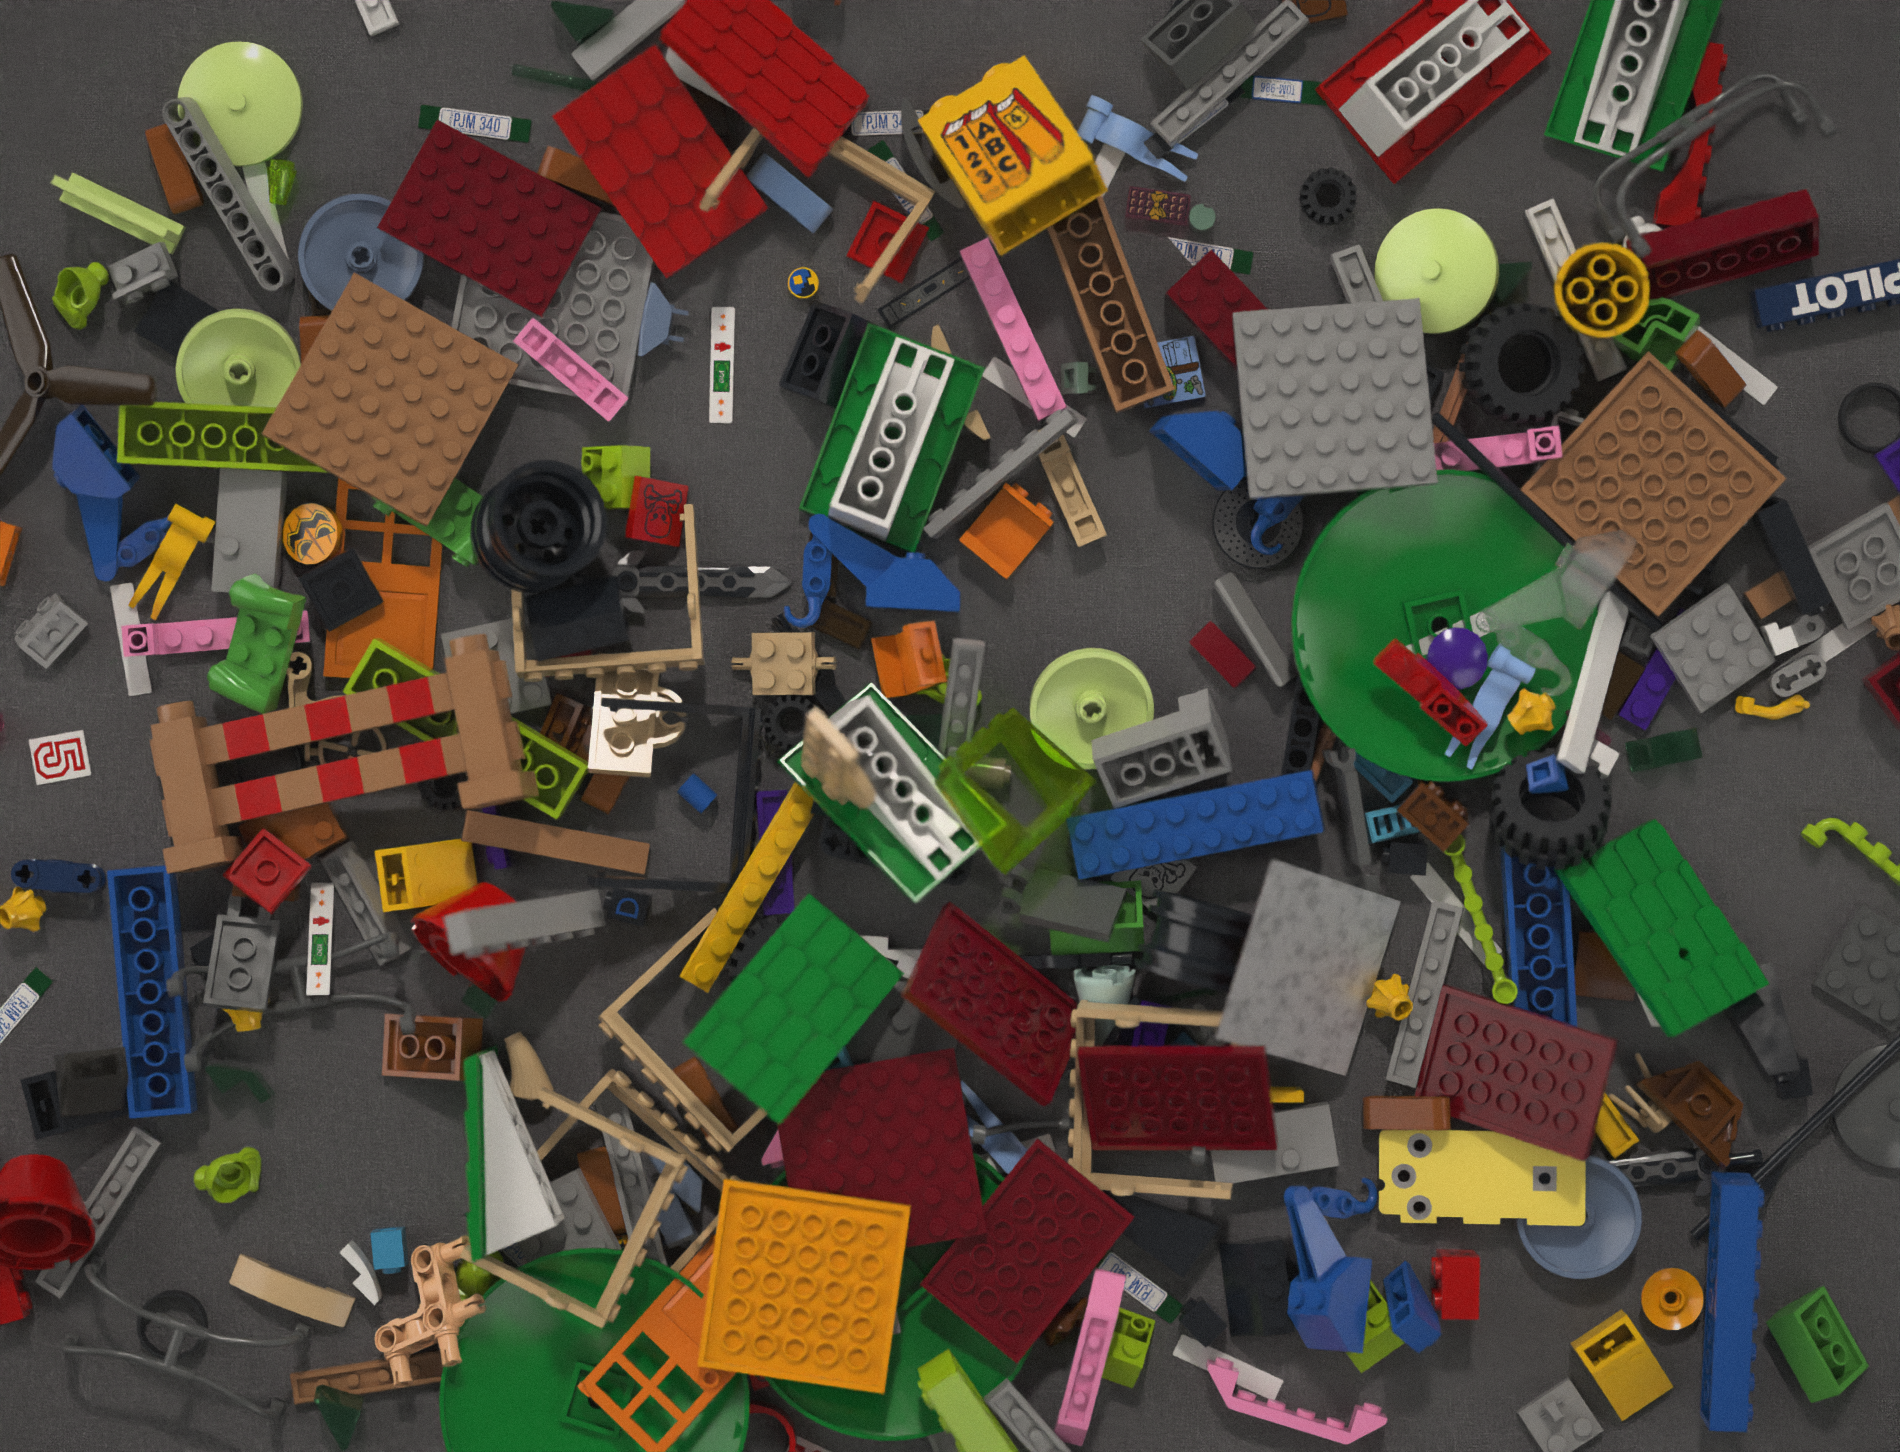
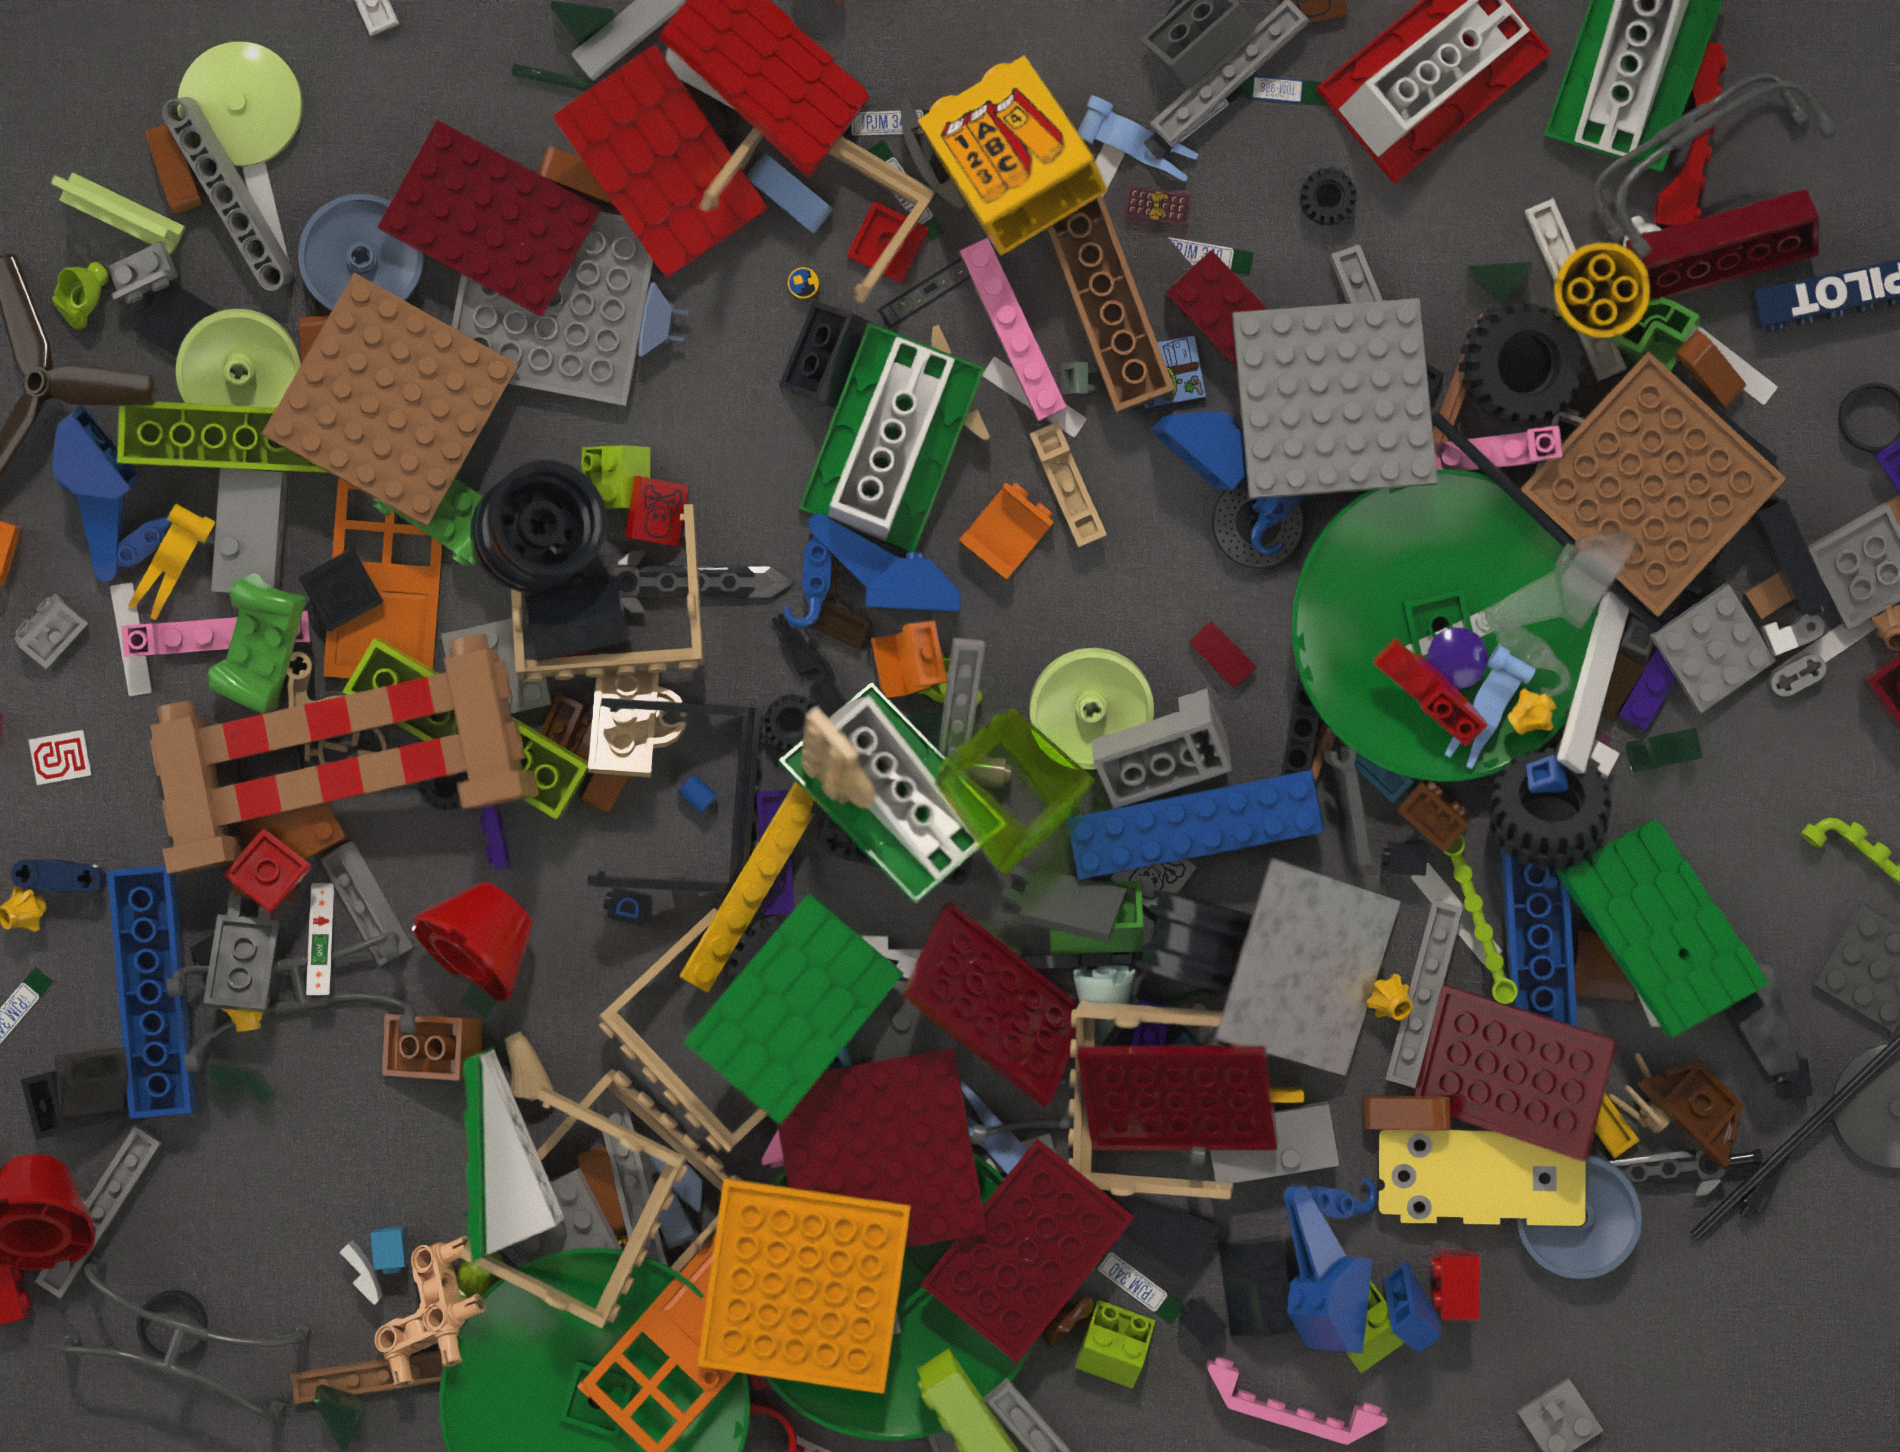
(230, 1175): lime hair -> none
(280, 180): clear neon green cone -> none
(291, 1292): tan slope -> none
(312, 534): light orange tile -> none
(424, 873): yellow slope -> none
(477, 123): sticker -> none
(524, 922): light grey brick -> none
(555, 842): medium nougat tile -> none
(570, 369): bright pink slope -> none
(697, 1080): dark orange beam -> none
(721, 364): white sticker -> none
(784, 663): tan plate -> none
(1009, 465): light grey plate -> none
(1090, 1356): bright pink slope -> none
(1201, 218): sand green piece -> none
(1248, 1376): white sticker -> none
(1254, 629): light grey slope -> none
(1380, 822): medium azure slope -> none
(1442, 262): yellowish green dish -> none
(1622, 1364): yellow slope -> none
(1683, 1309): light orange dish -> none
(1730, 1301): blue brick -> none
(1790, 706): yellow piece -> none
(1817, 1345): bright green slope -> none

